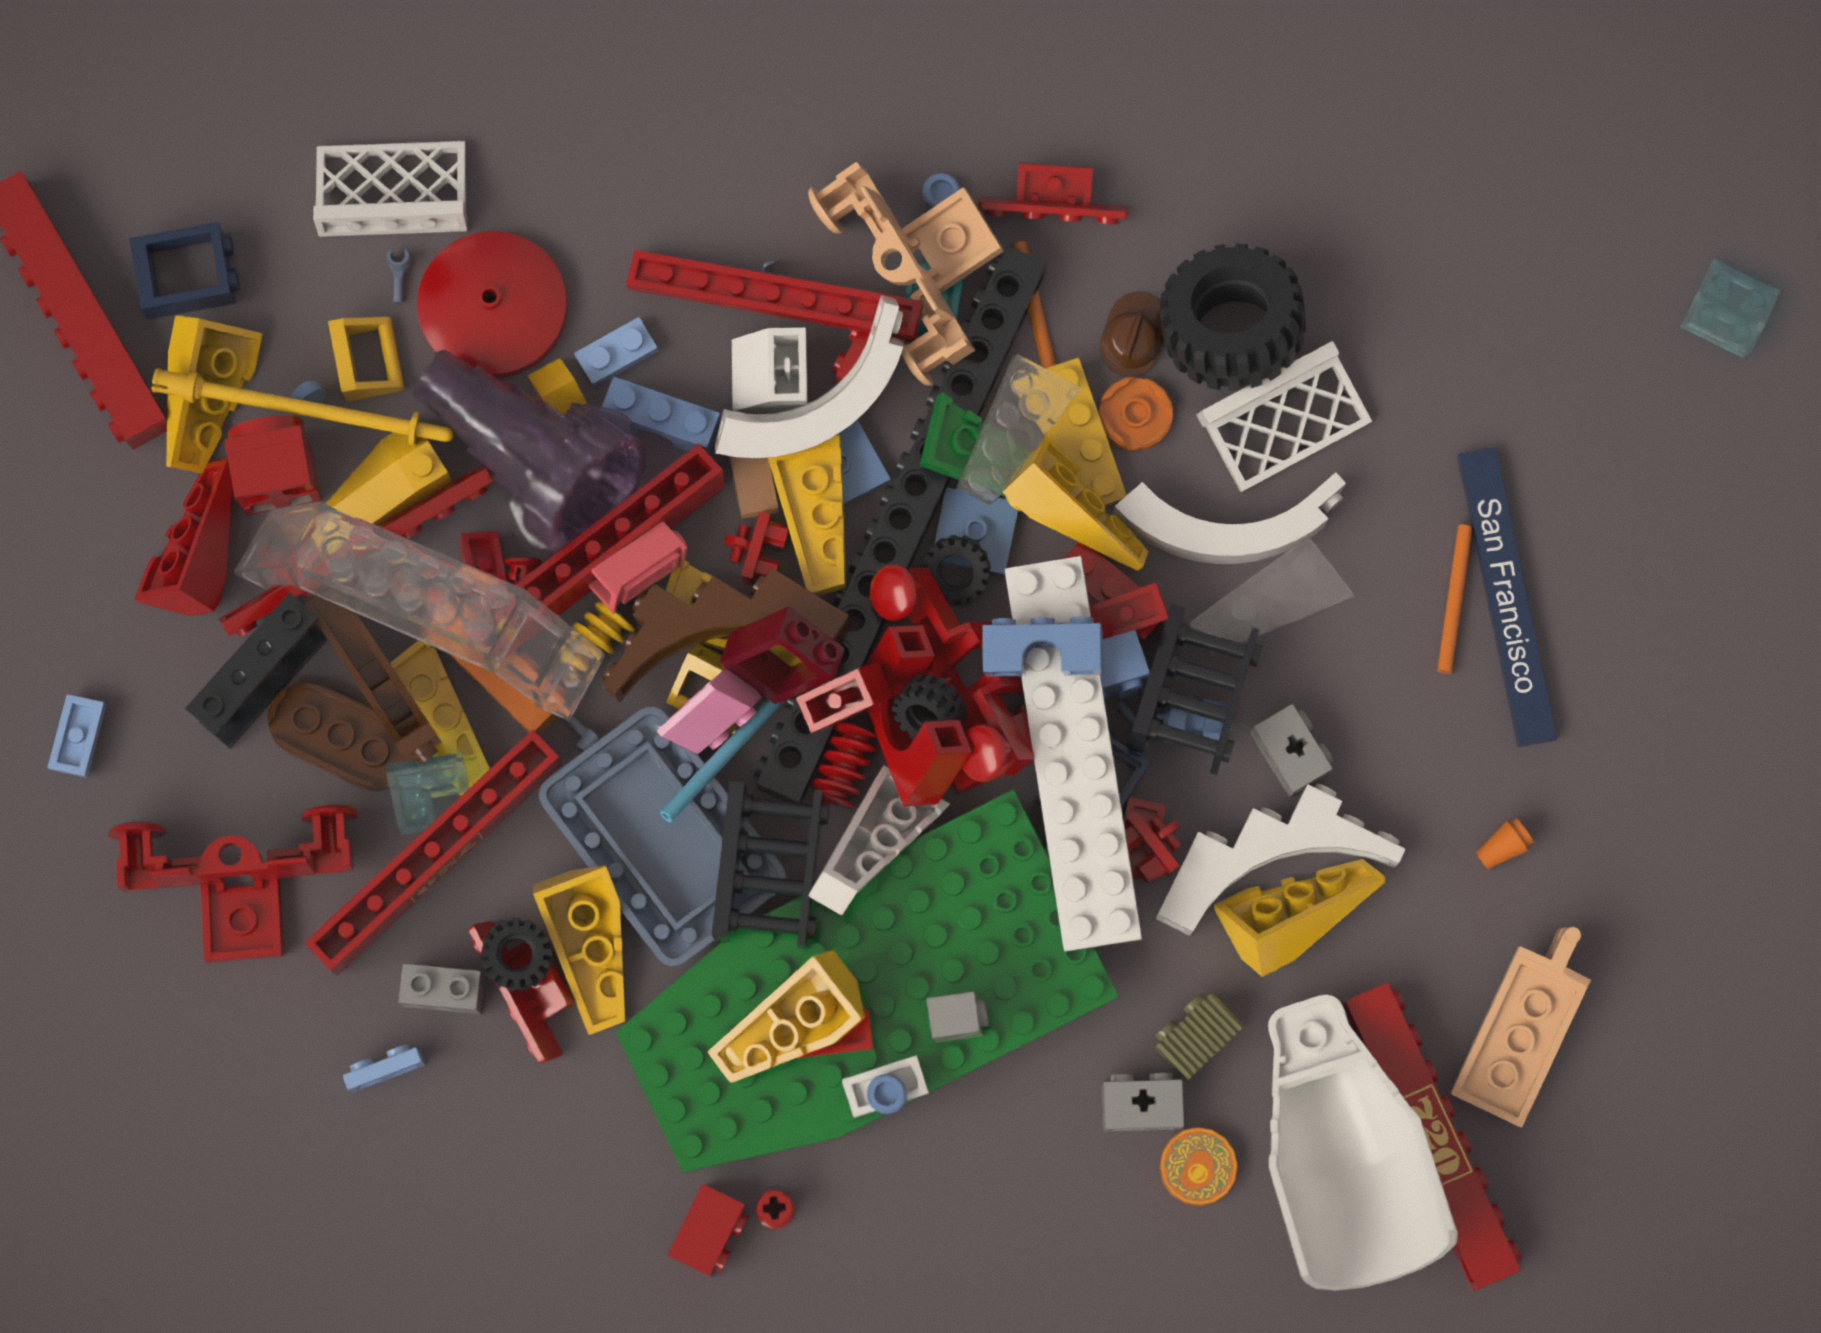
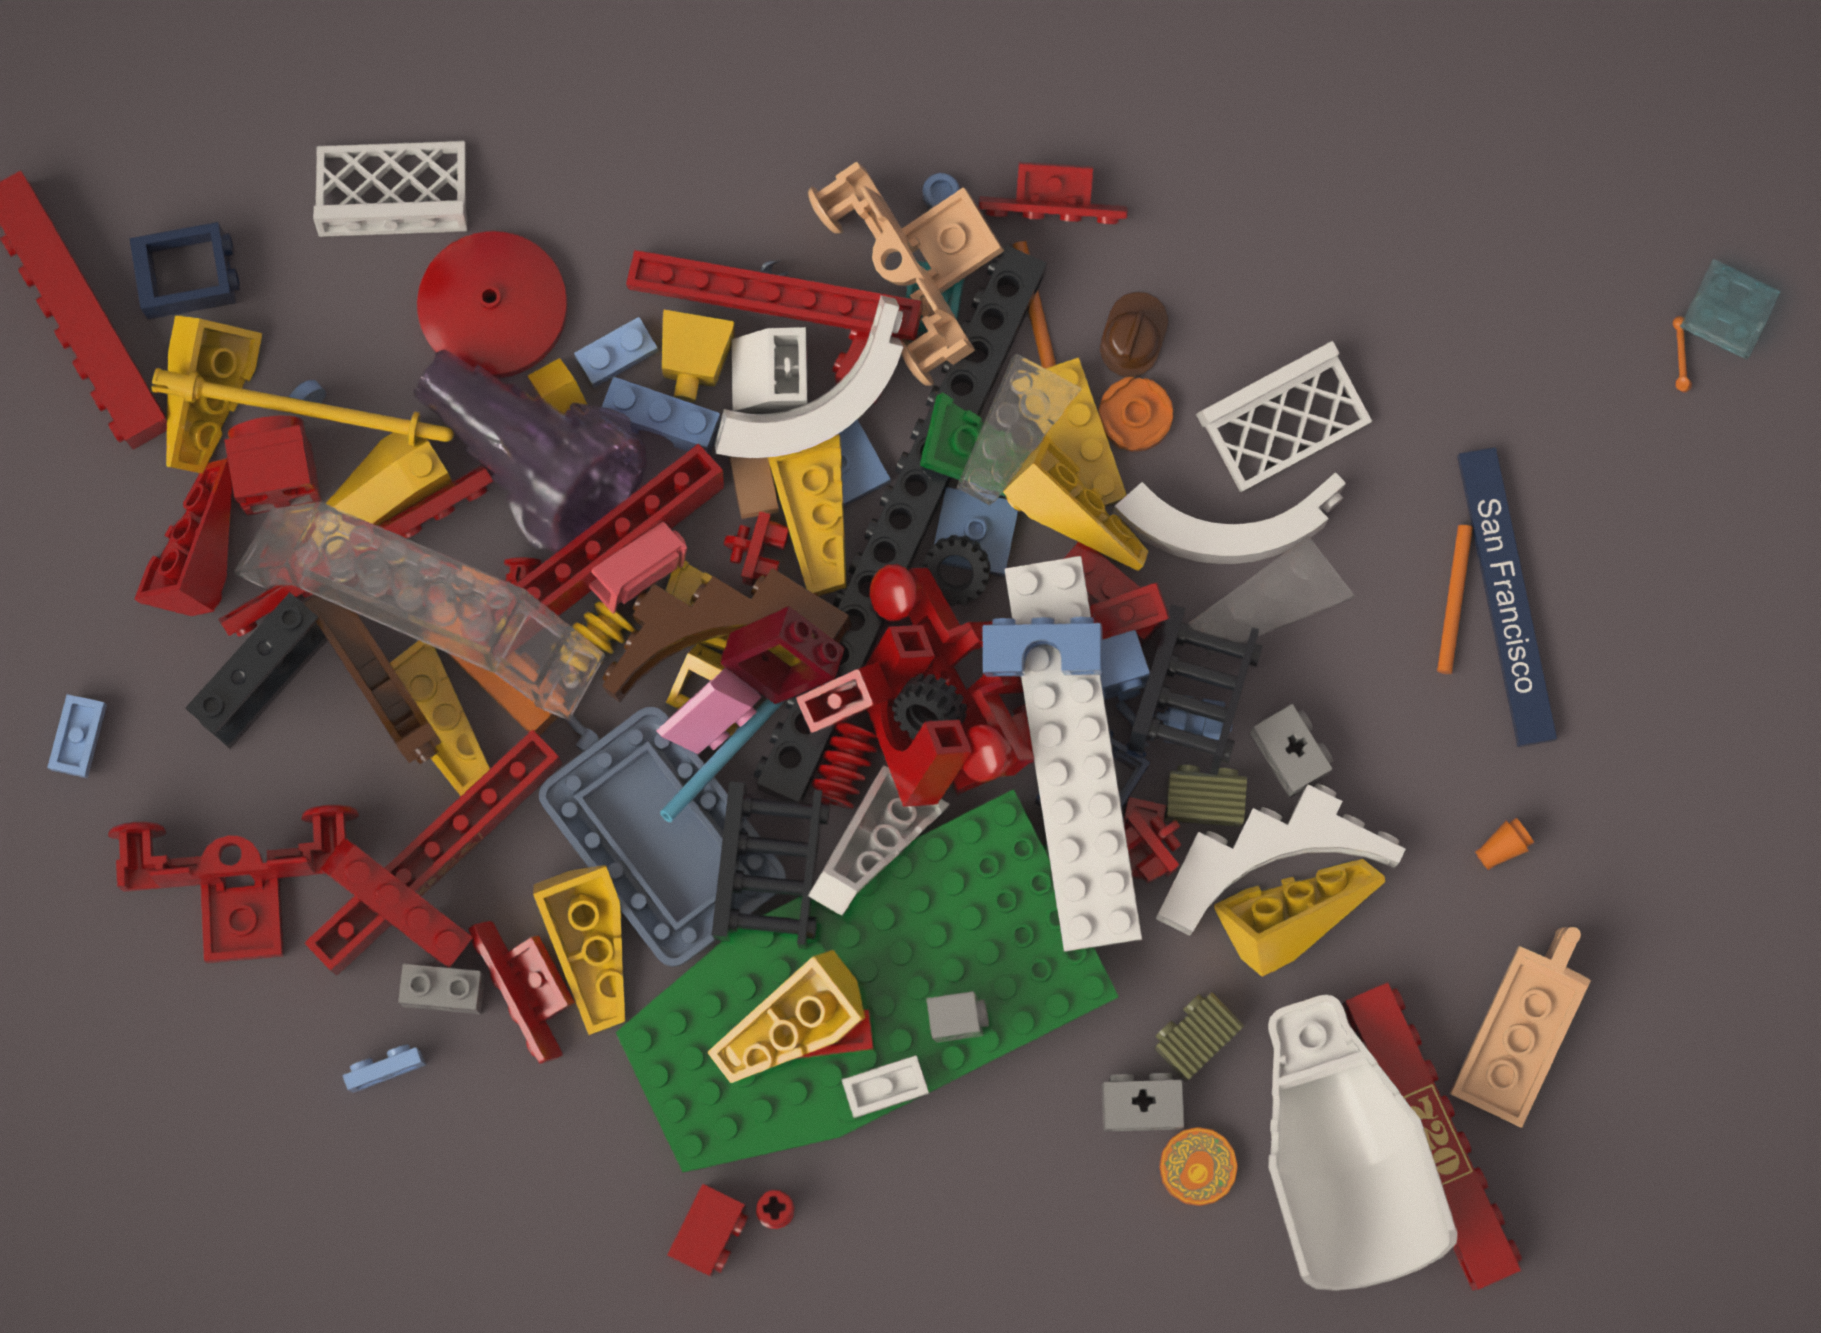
(333, 734): reddish brown tile -> none
(340, 334): yellow tile -> none
(396, 903): none -> red arch
(398, 270): sand blue hand -> none
(417, 784): clear light blue plate -> none
(483, 552): red plate -> none
(516, 978): black tyre -> none
(694, 351): none -> yellow torso
(886, 1094): medium blue tile -> none
(1206, 797): none -> olive brick
(1228, 277): black tyre -> none
(1682, 383): none -> orange hinge

